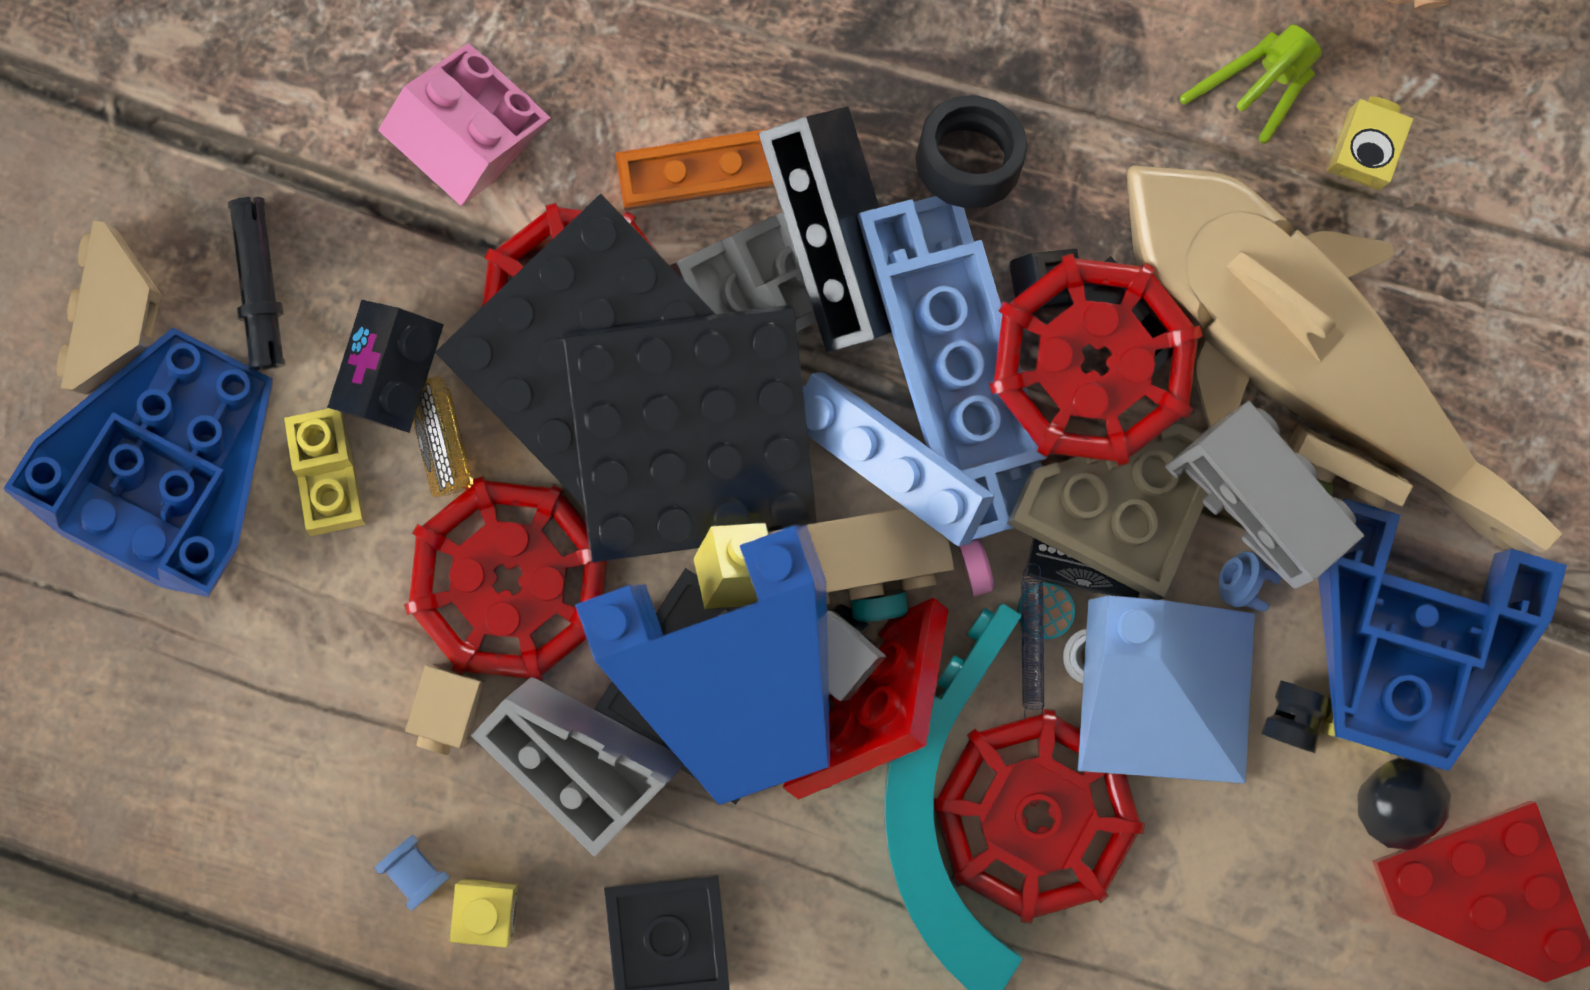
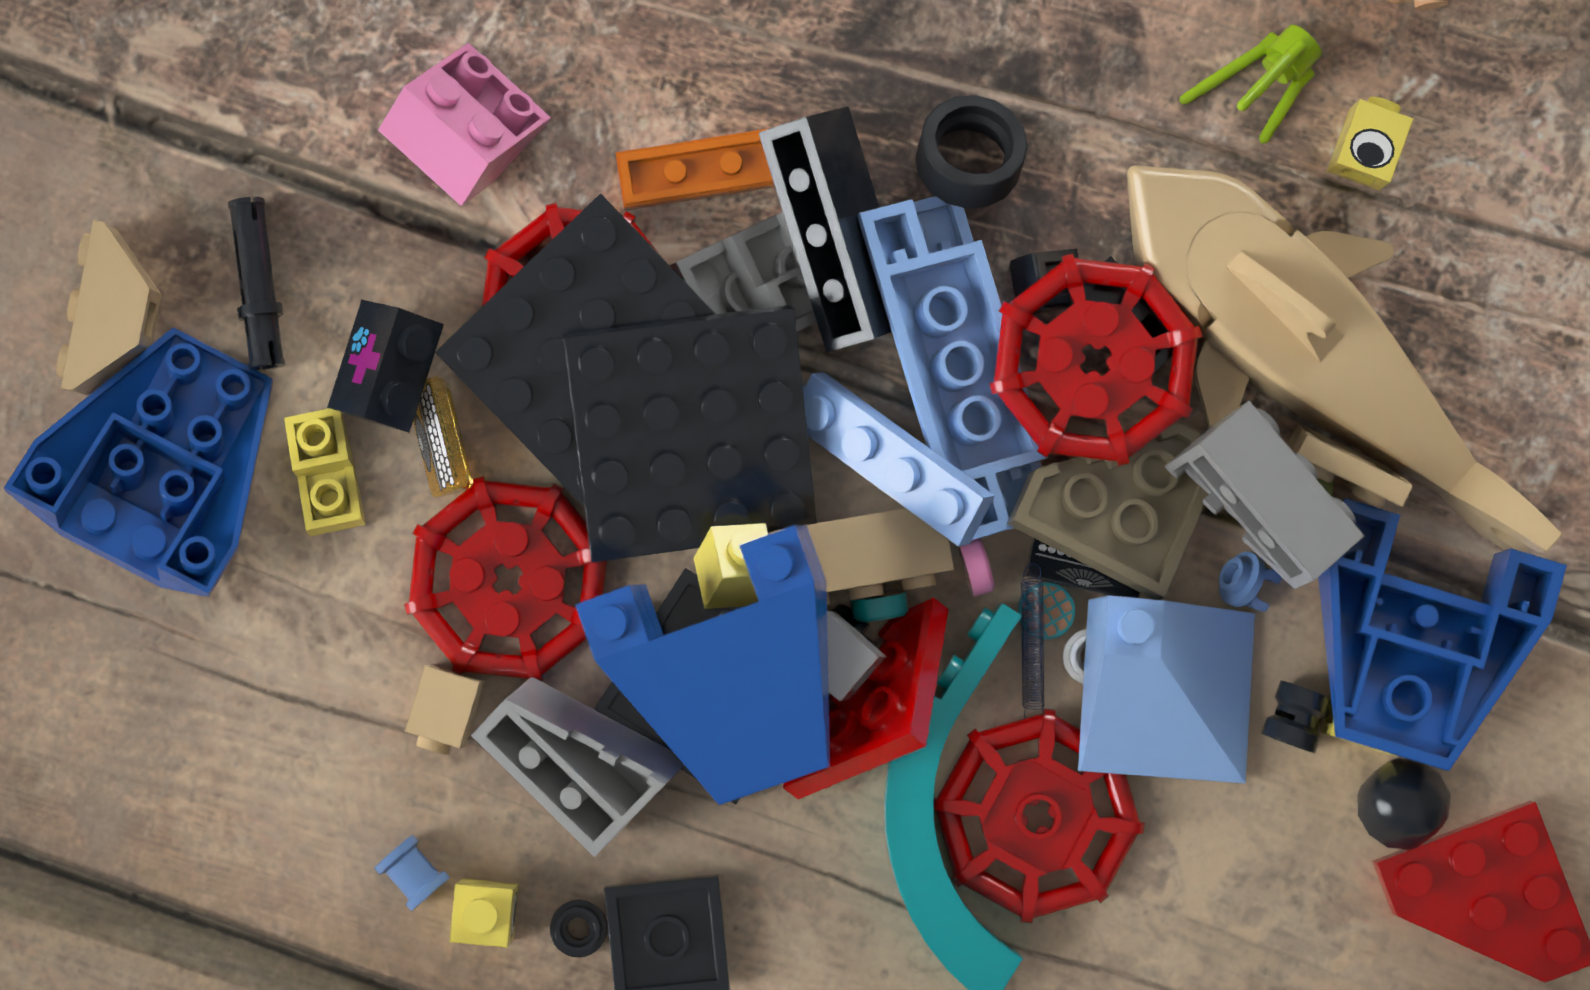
(578, 946): none -> black plate

